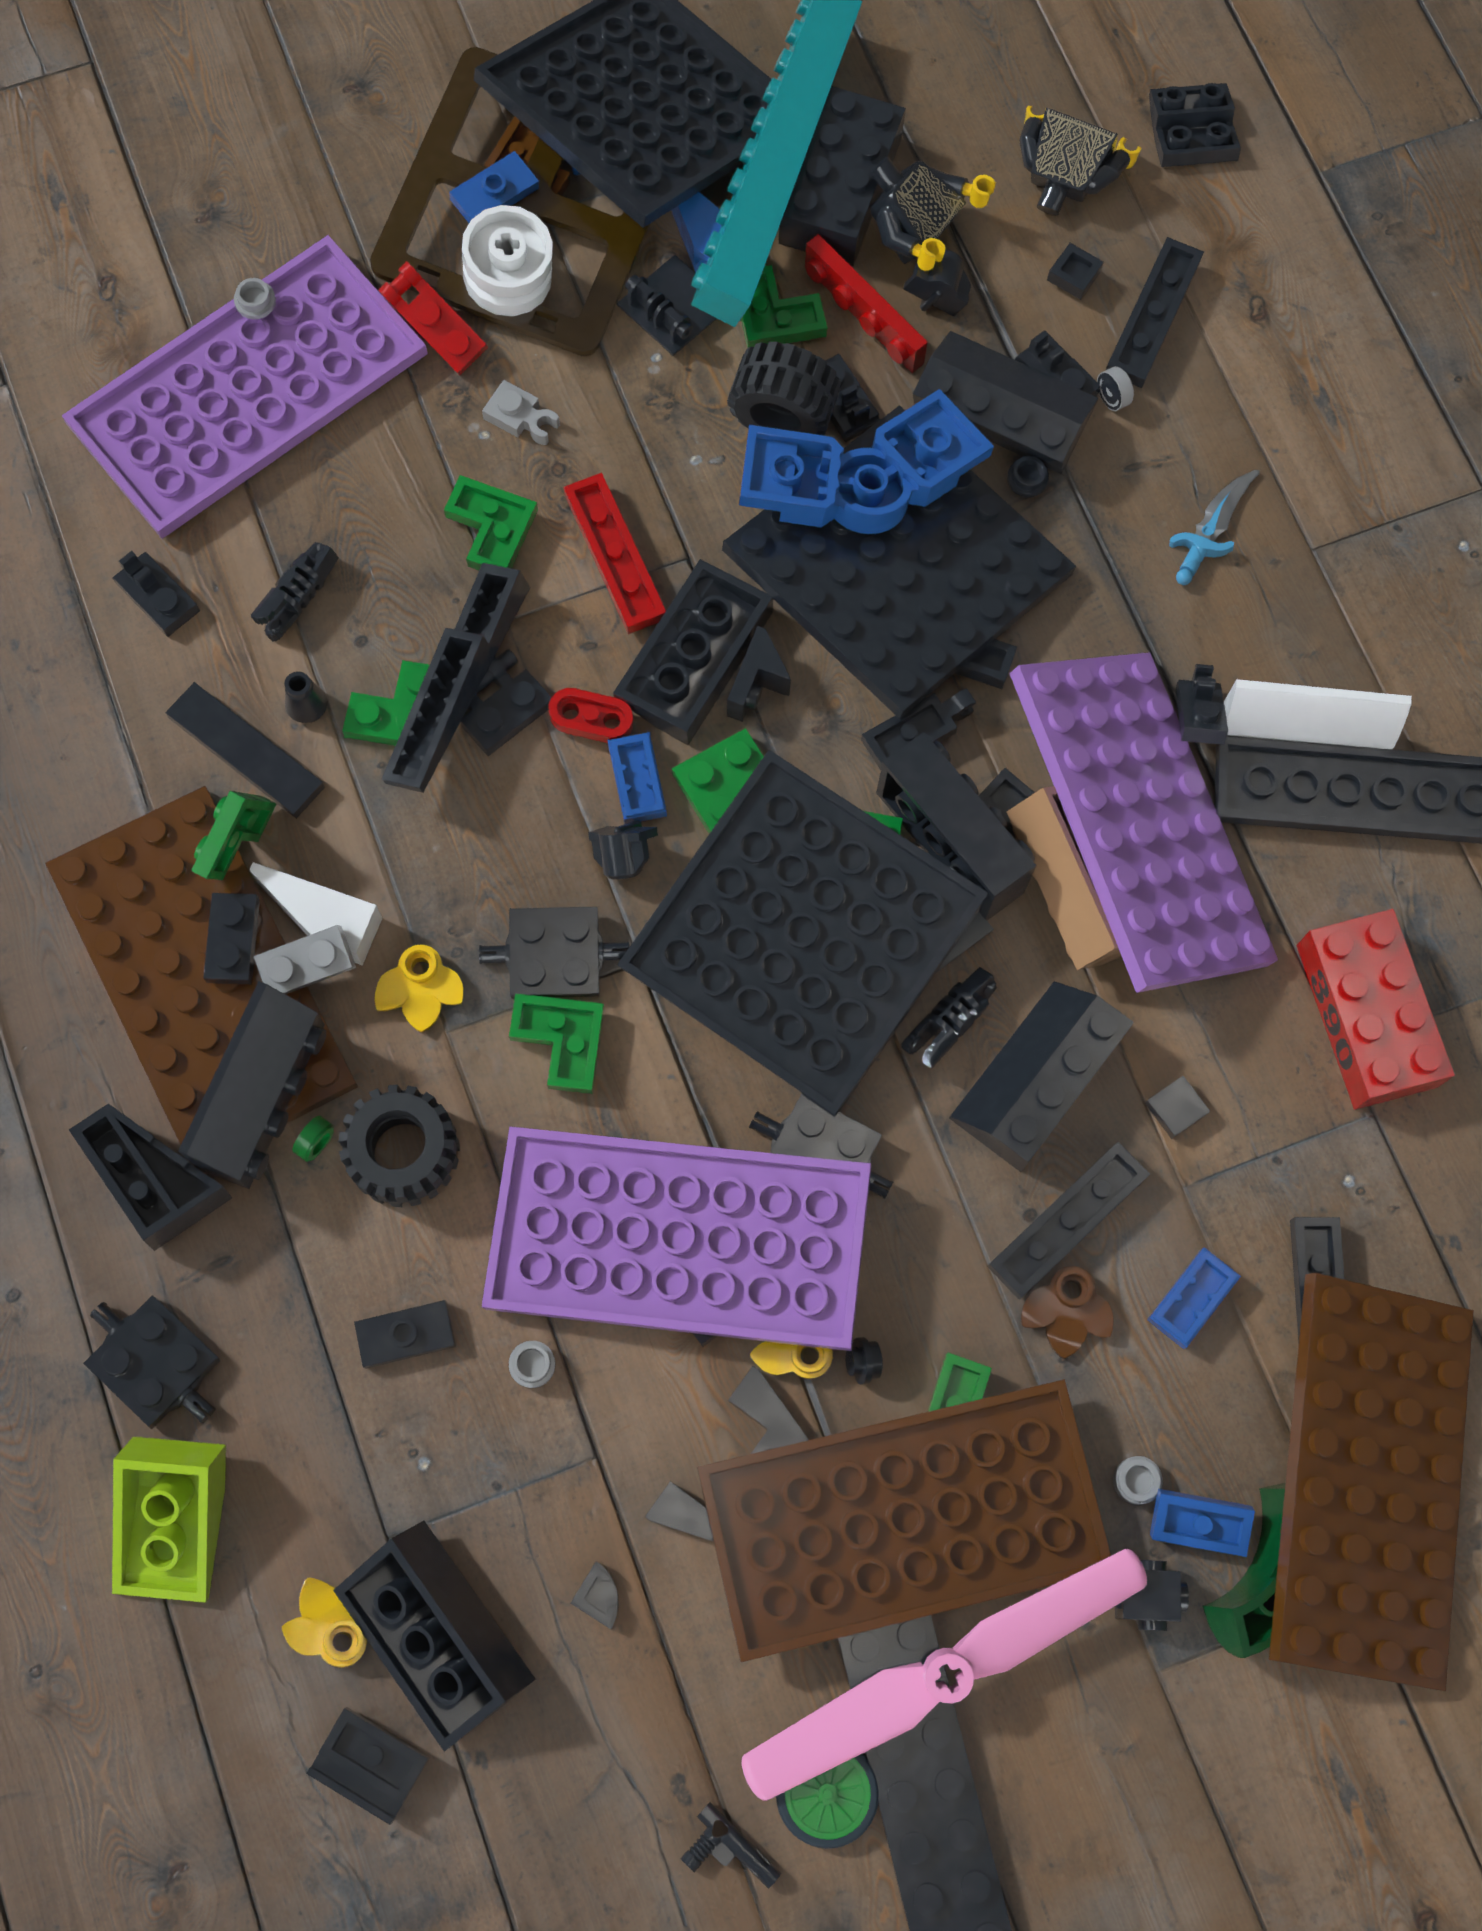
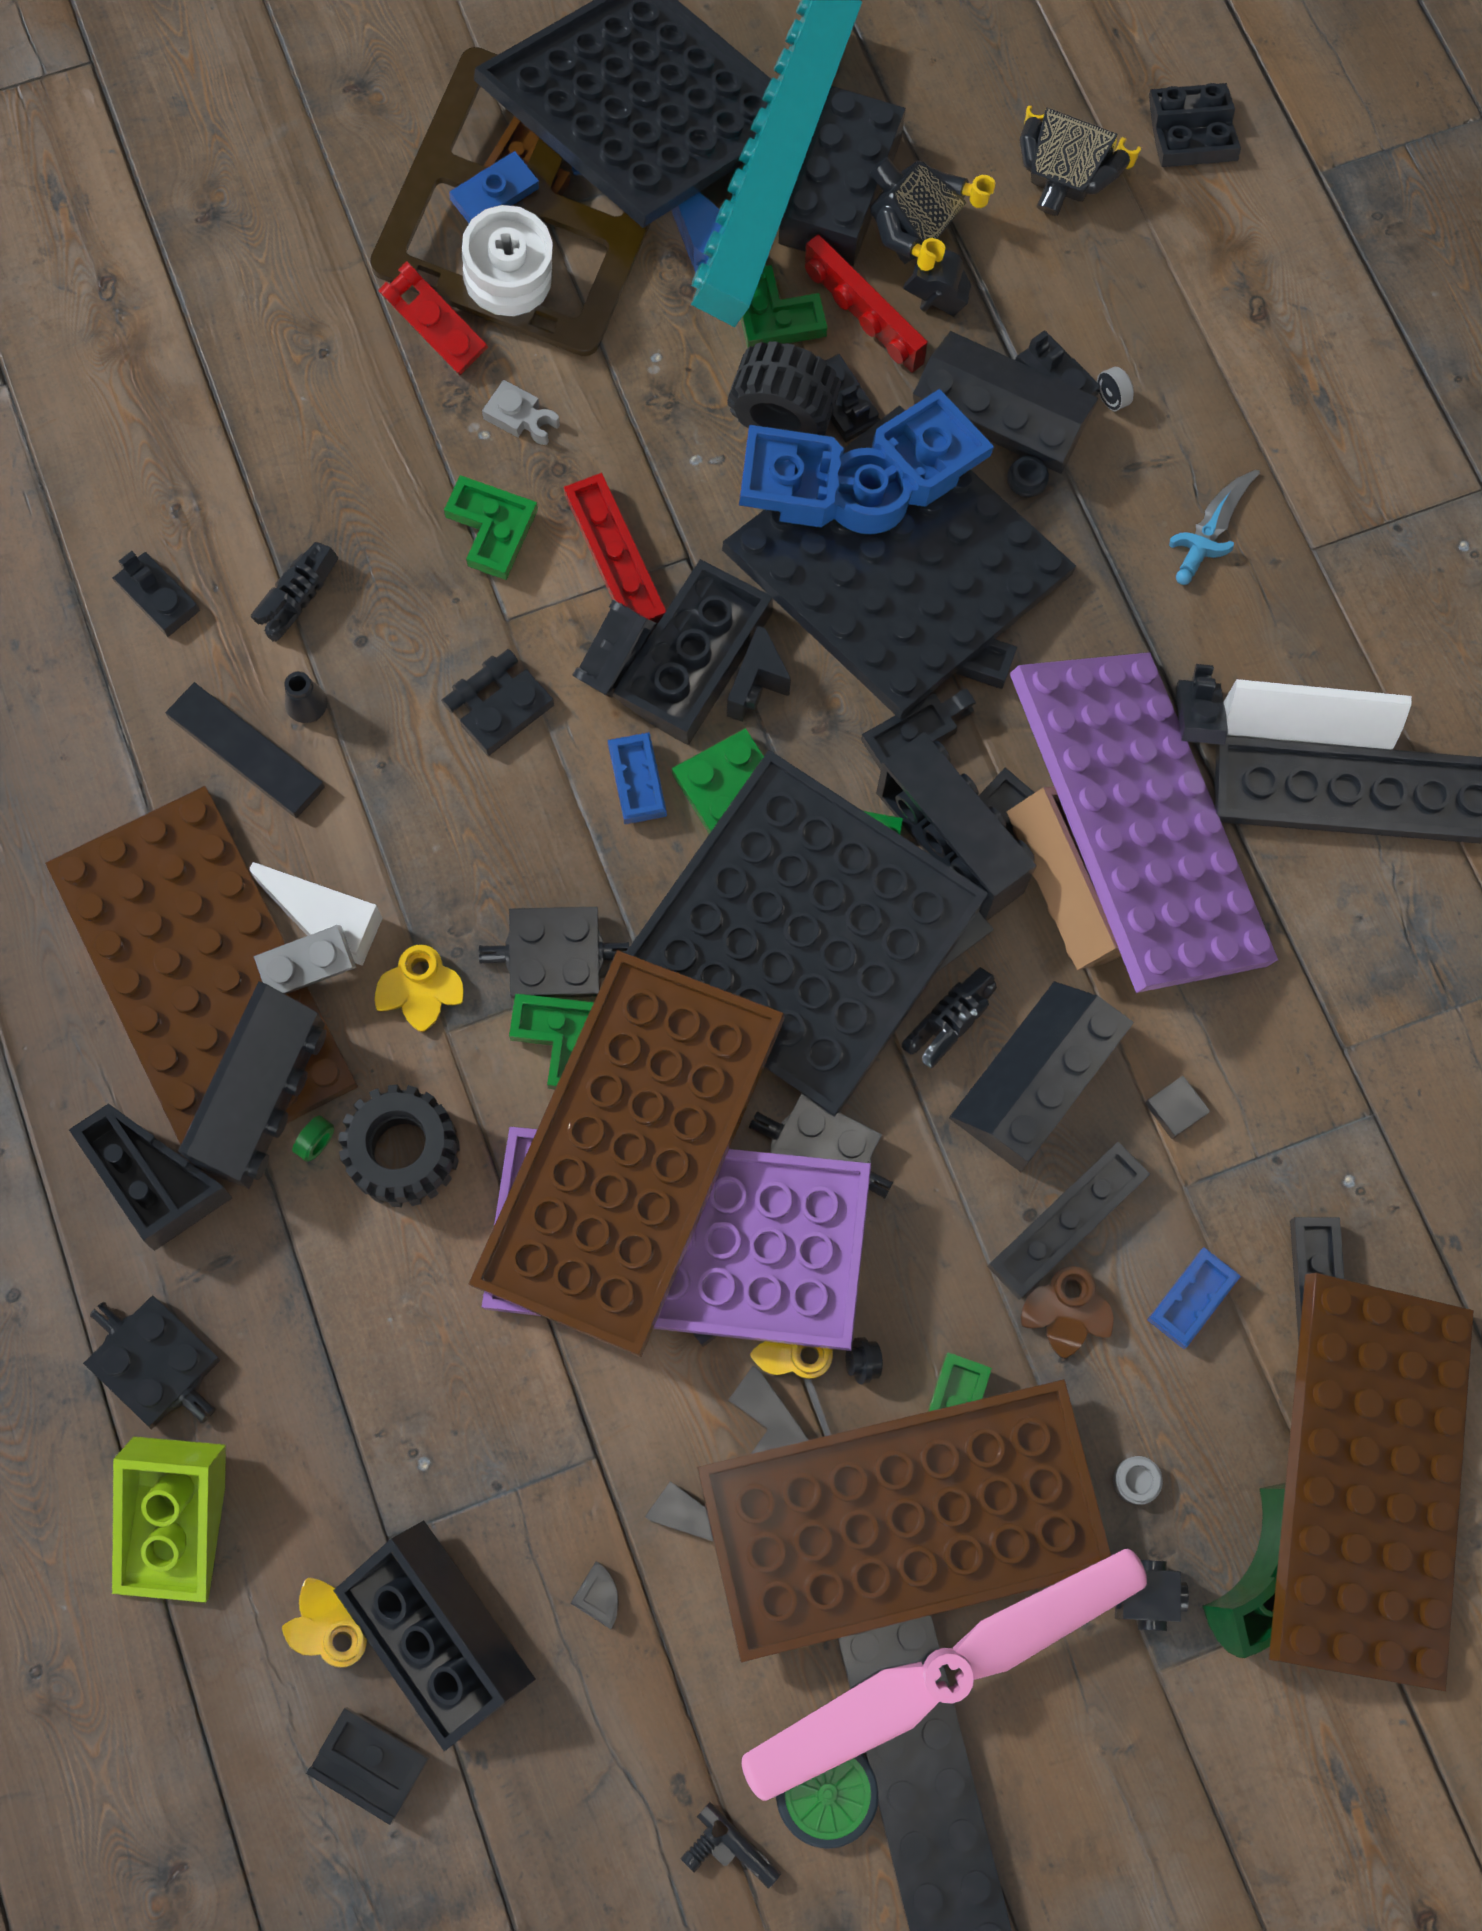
(231, 938): black plate -> none
(237, 819): green plate -> none
(244, 388): medium lavender plate -> none
(254, 298): light grey plate -> none
(383, 718): green plate -> none
(404, 1334): black plate -> none
(455, 675): black slope -> none
(532, 1364): light grey plate -> none
(593, 712): red plate -> none
(614, 648): none -> black hinge
(622, 848): black piece -> none
(627, 1152): none -> reddish brown plate
(664, 305): black hinge -> none
(1075, 271): black plate -> none
(1155, 310): black plate -> none
(1202, 1522): blue plate -> none
(1374, 1009): brick -> none

